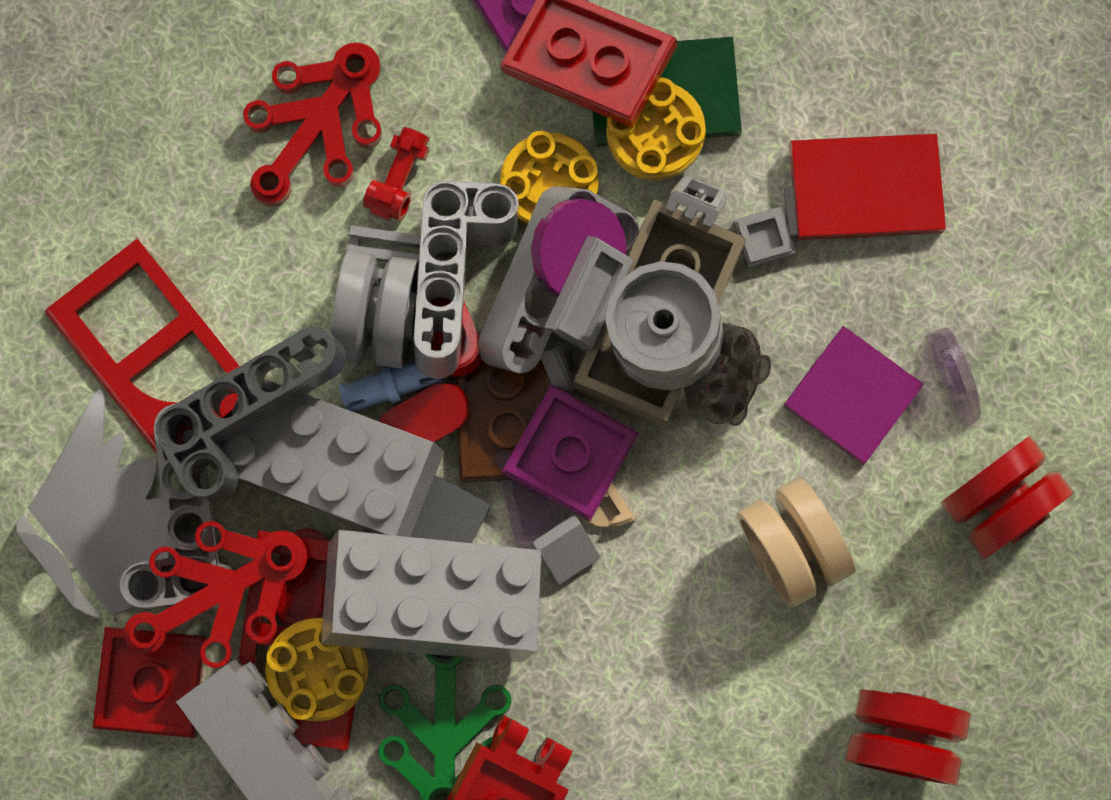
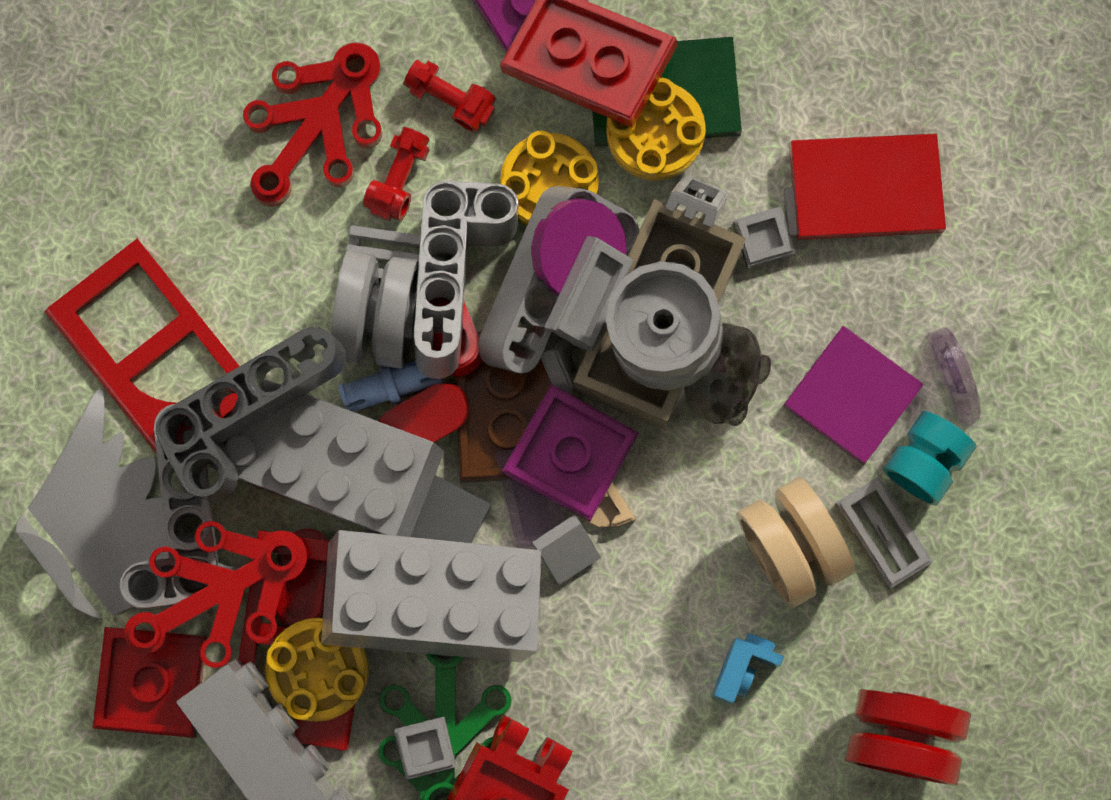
(425, 748): none -> light grey tile
(472, 107): none -> red bar
(735, 674): none -> dark azure bracket
(866, 541): none -> light grey tile
(932, 454): none -> teal wheel
(1007, 498): red wheel -> none

